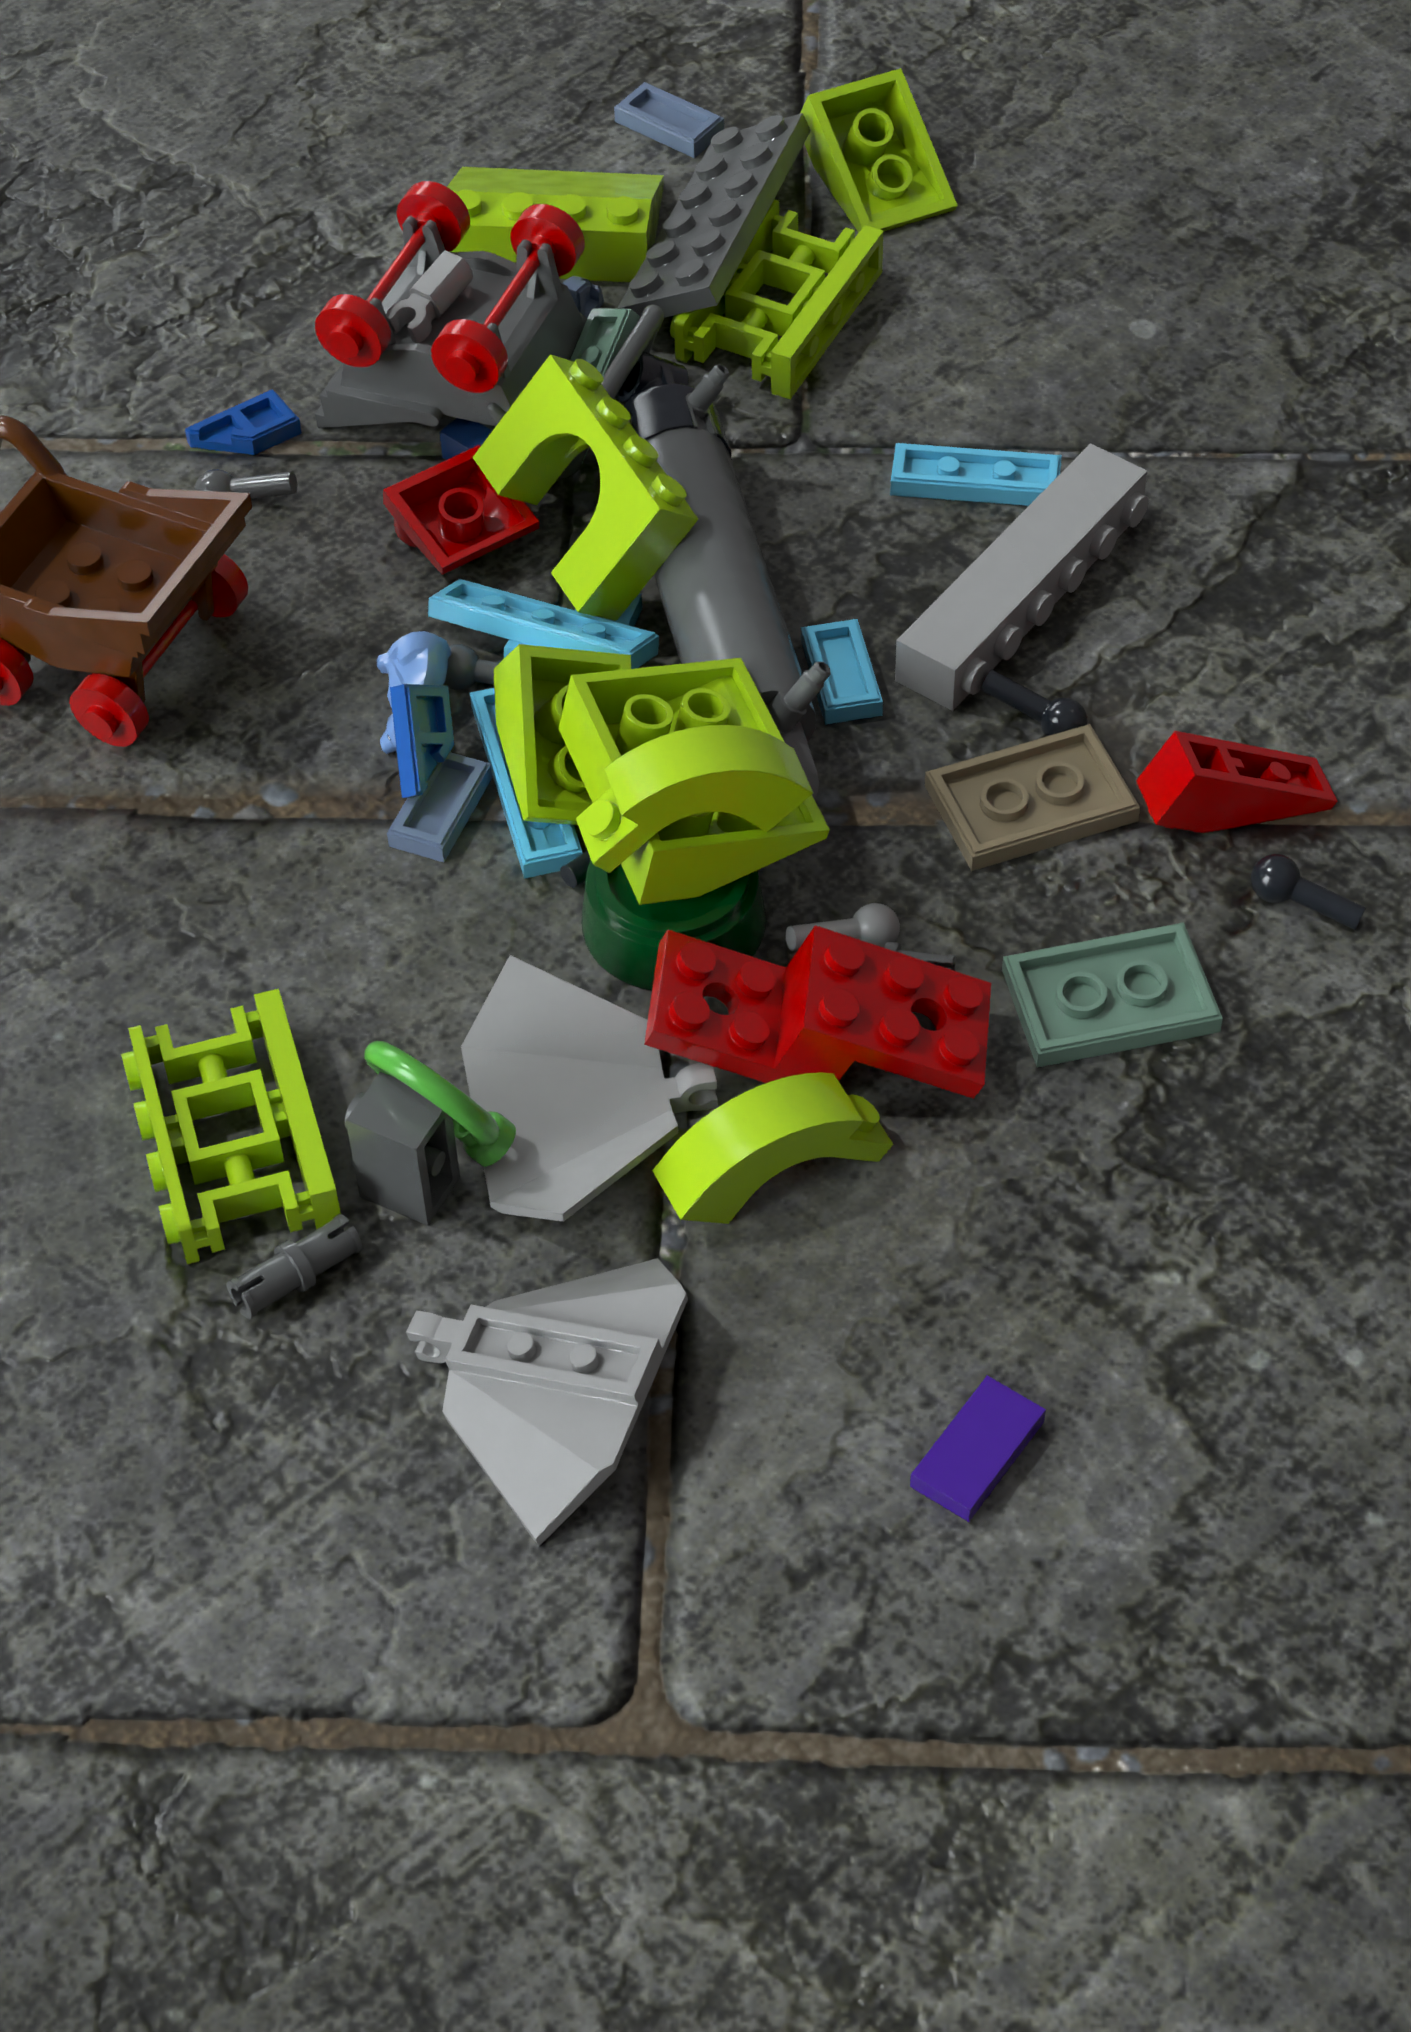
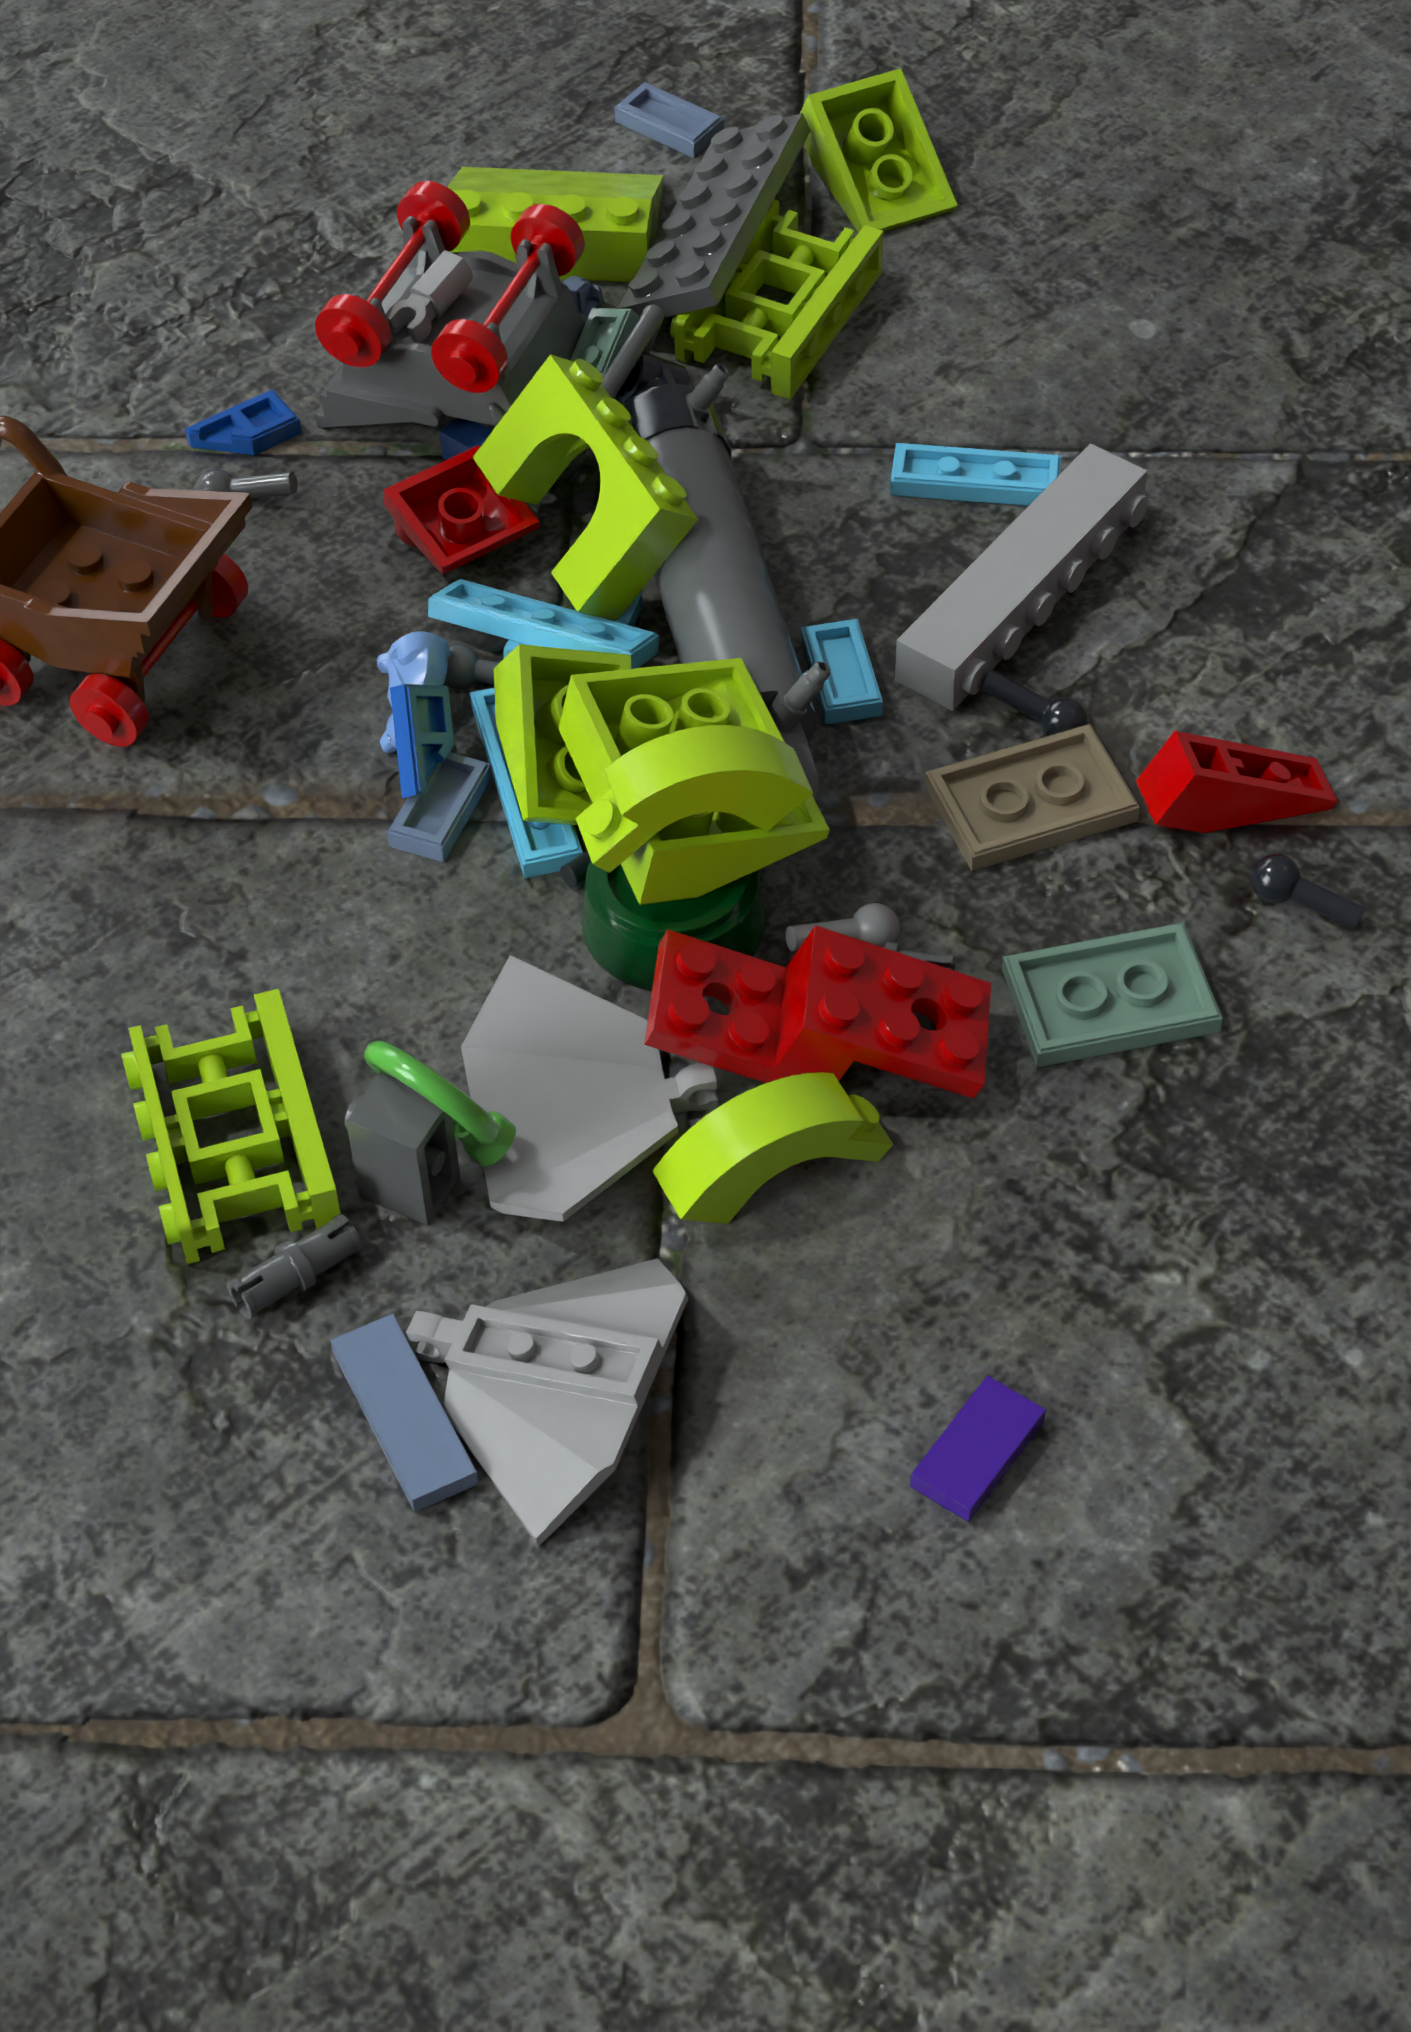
(404, 1413): none -> sand blue tile

